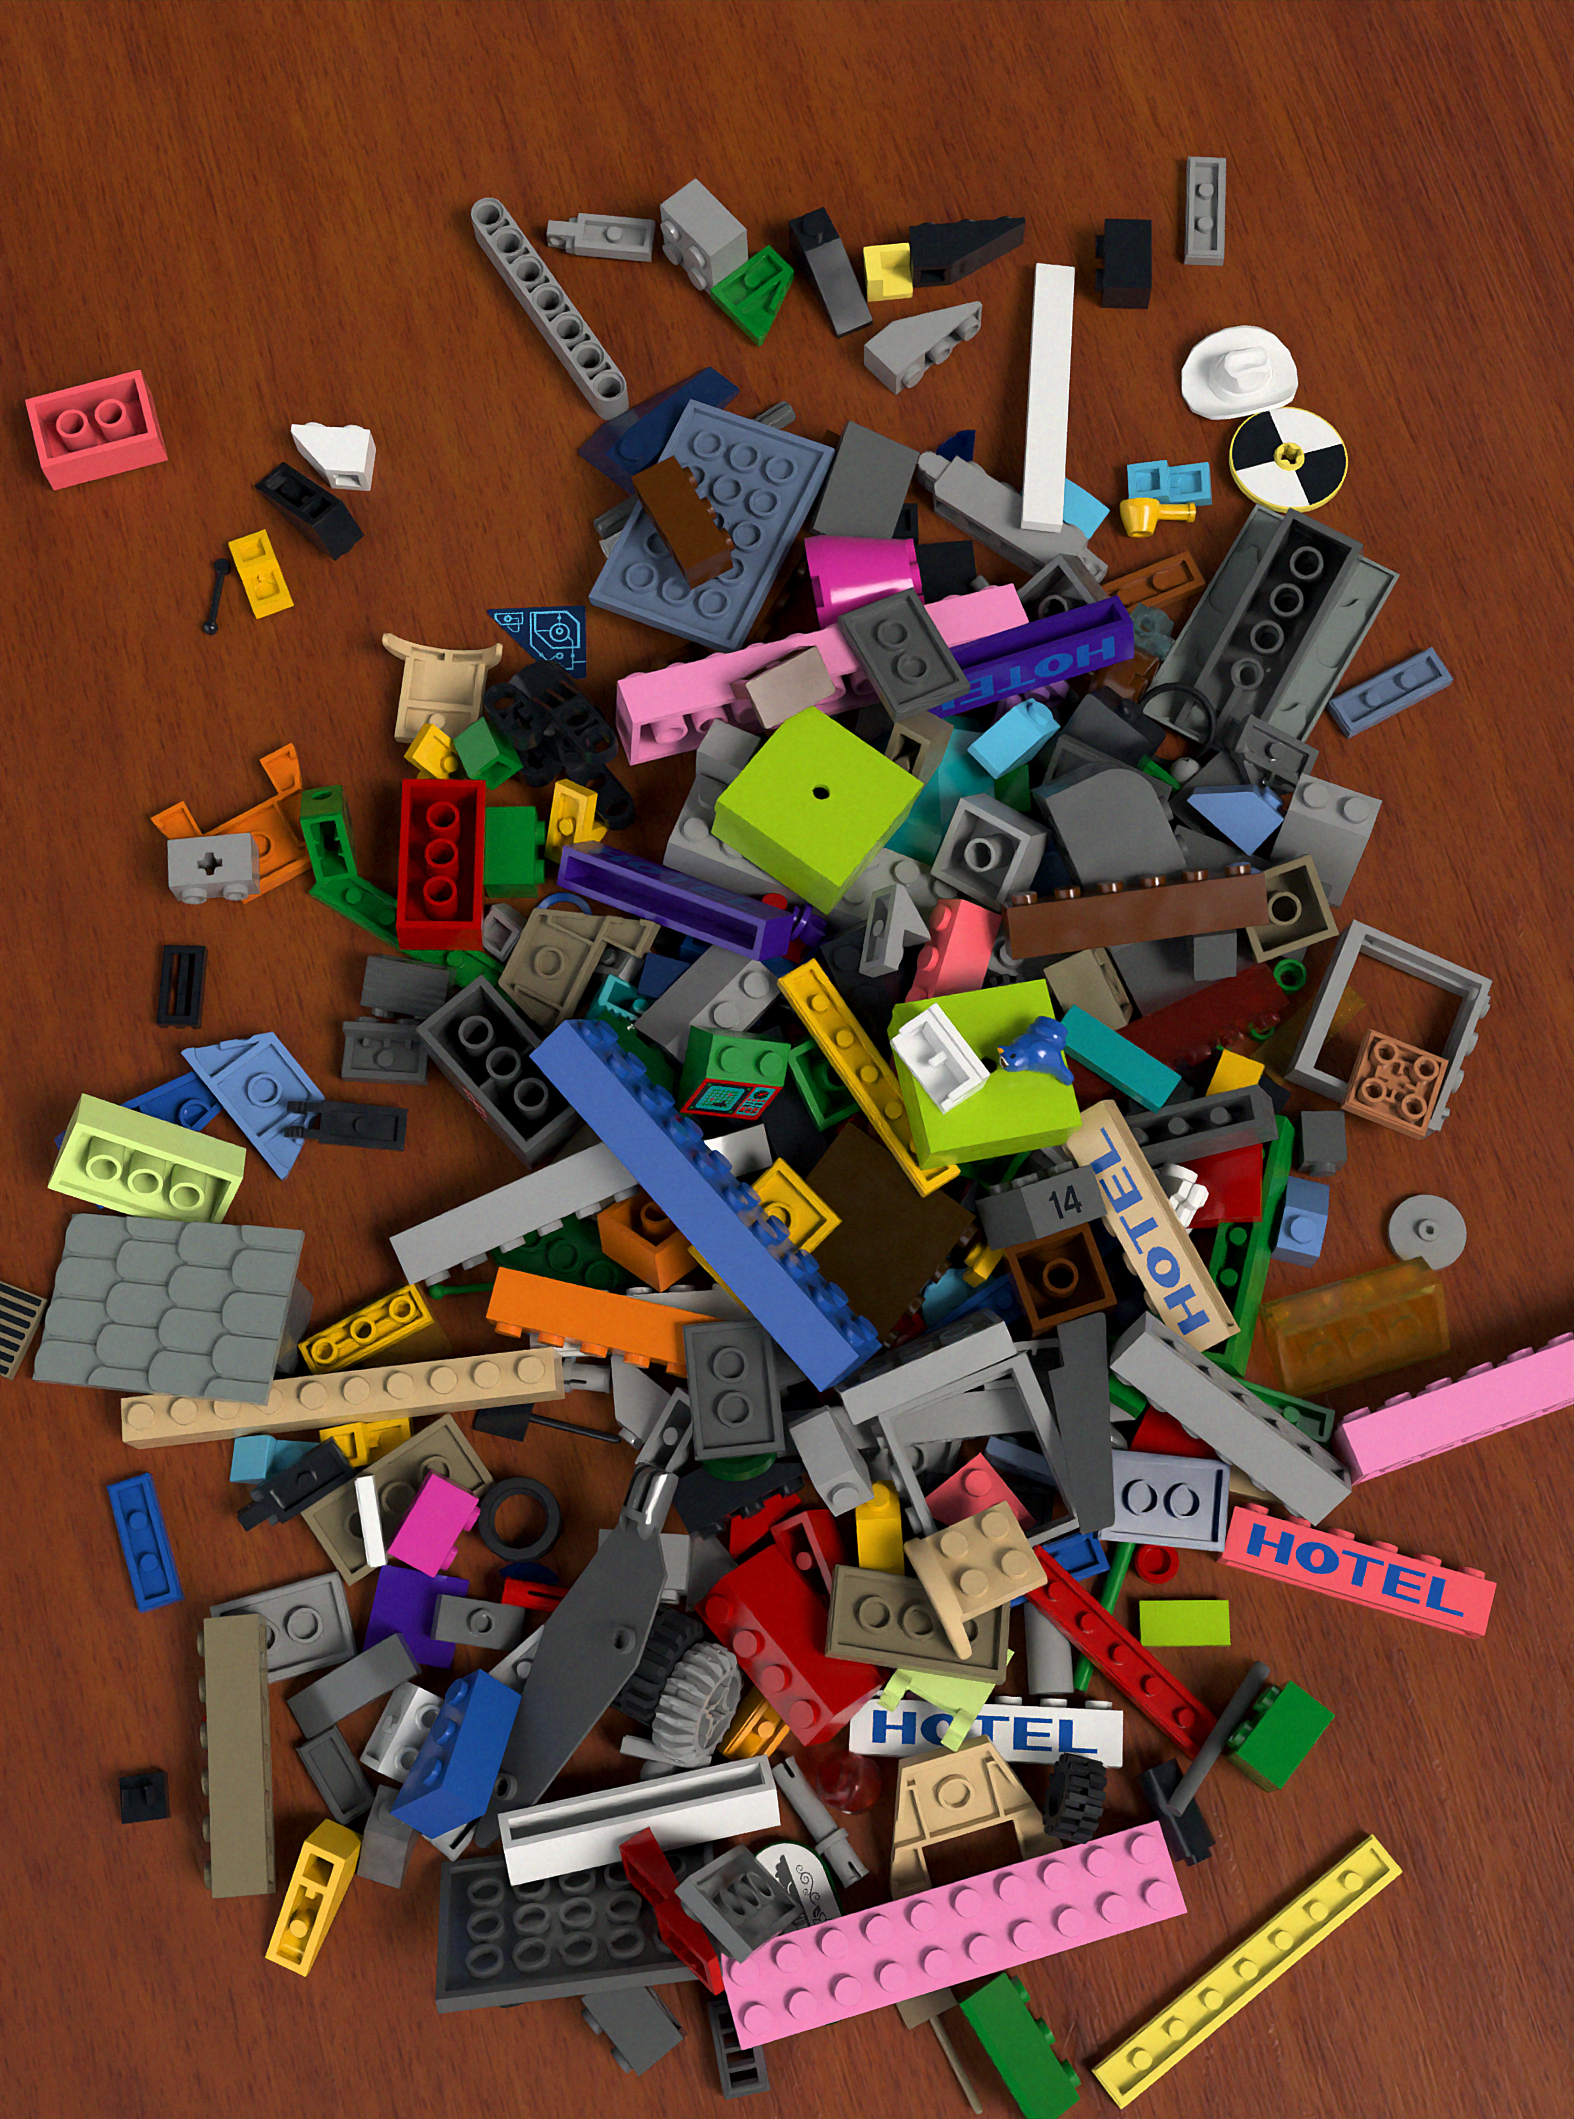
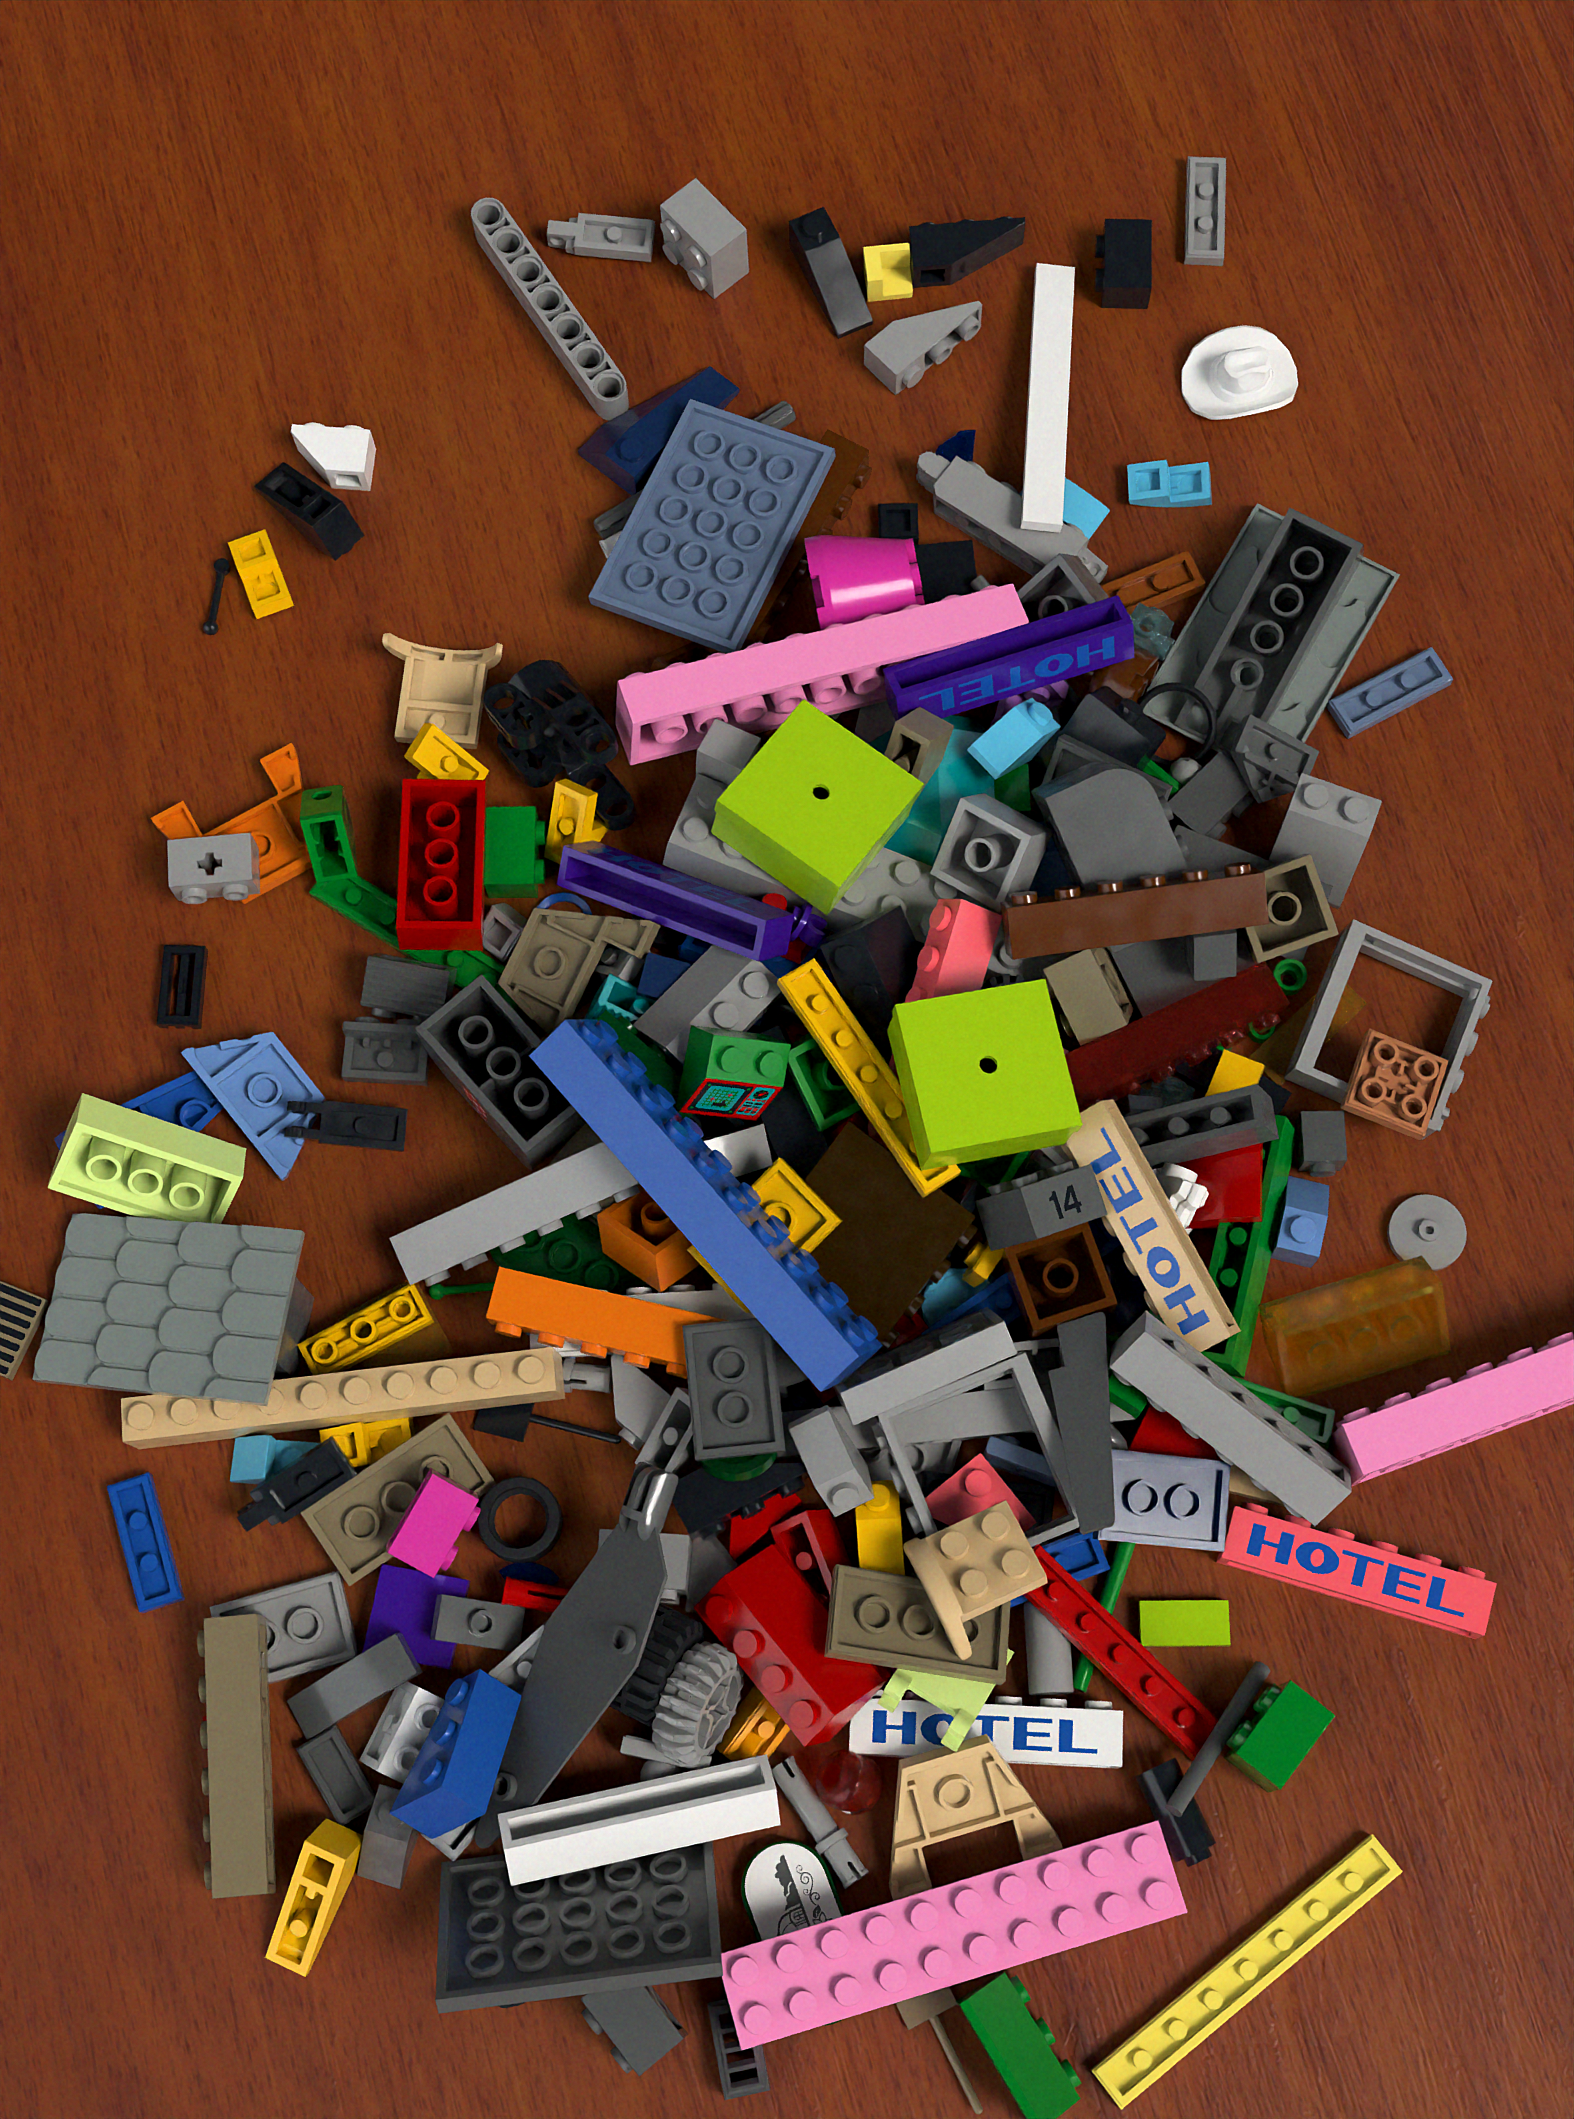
(96, 430): coral brick -> none
(144, 1798): black tile -> none
(371, 1521): white tile -> none
(487, 753): green brick -> none
(549, 634): dark blue sticker -> none
(654, 1879): red slope -> none
(684, 521): reddish brown brick -> none
(738, 1903): dark grey plate -> none
(755, 293): green wing -> none
(785, 685): panel -> none
(864, 485): dark grey tile -> none
(890, 926): light grey slope -> none
(903, 655): dark grey tile -> none
(940, 1058): white hinge -> none
(1038, 1050): blue animal -> none
(1074, 1798): black tyre -> none
(1118, 1060): teal tile -> none
(1142, 514): yellow bar -> none
(1156, 1563): red tile -> none
(1240, 812): medium blue slope -> none
(1276, 483): piece -> none

